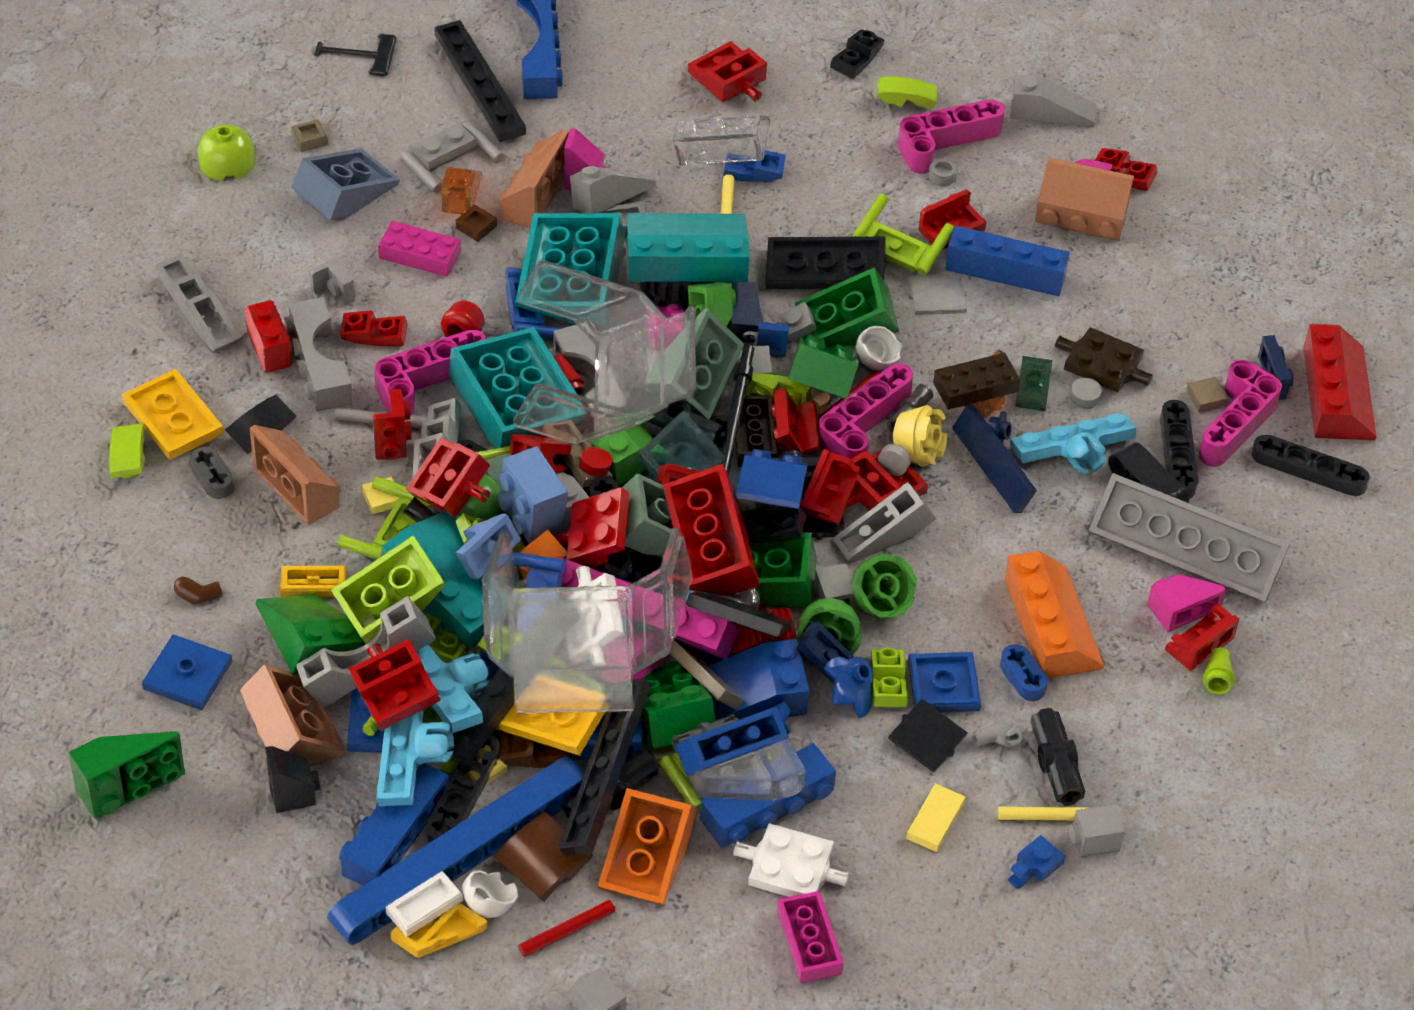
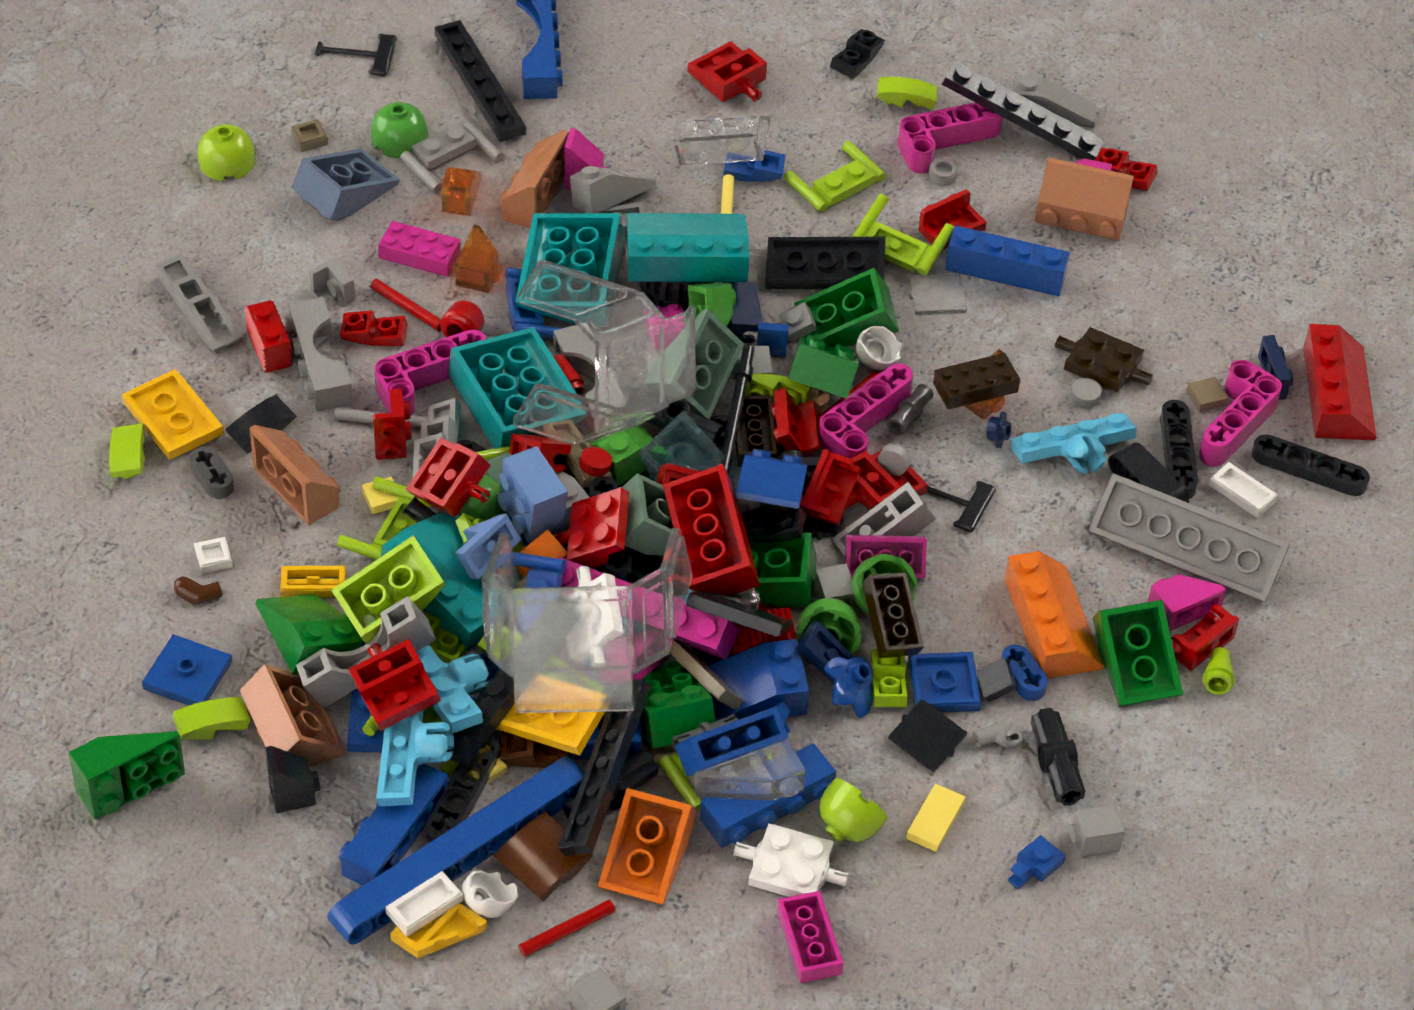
(203, 718): none -> lime slope
(213, 555): none -> white tile
(398, 128): none -> bright green cylinder
(406, 304): none -> red bar
(476, 223): reddish brown tile -> none
(477, 263): none -> clear orange slope
(841, 182): none -> lime plate
(849, 813): none -> lime cylinder
(892, 615): none -> dark brown piece
(909, 548): none -> dark pink piece
(921, 434): light yellow cone -> none
(974, 507): none -> black piece
(994, 459): dark blue tile -> none
(996, 679): none -> tile
(1022, 111): none -> plate
(1034, 383): clear green plate -> none
(1038, 813): light yellow bar -> none
(1138, 652): none -> green slope
(1243, 490): none -> white tile

